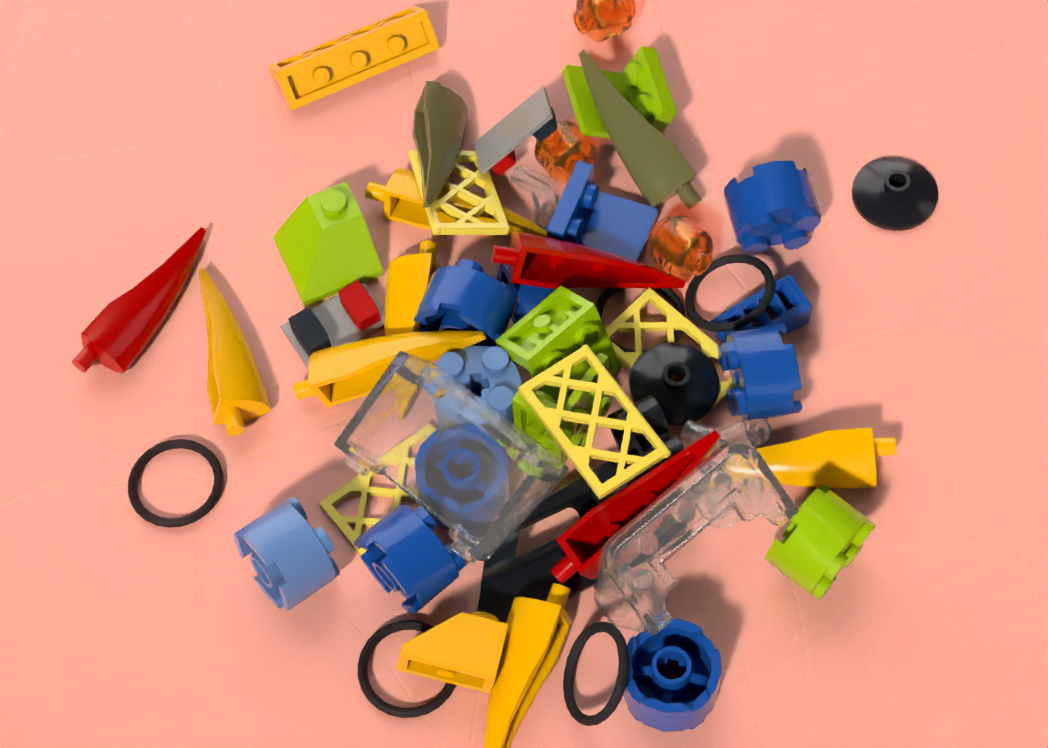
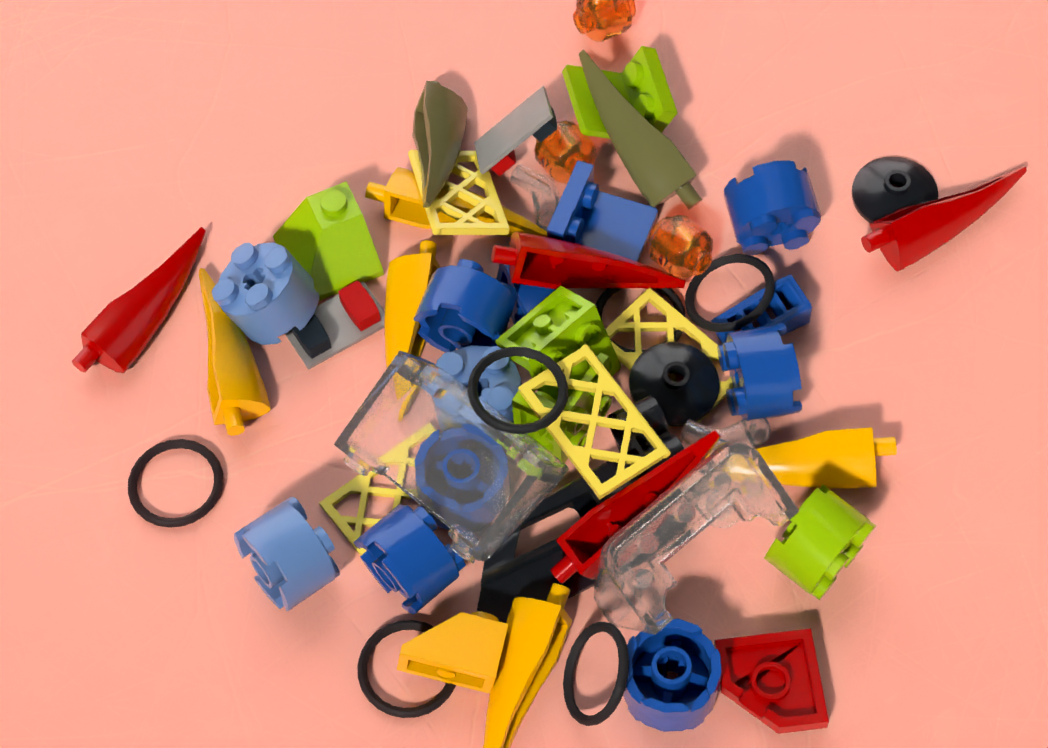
(266, 292): none -> medium blue brick
(354, 56): yellow fence -> none
(355, 367): yellow piece -> none
(517, 428): none -> black tyre
(775, 679): none -> red plate
(925, 227): none -> red piece

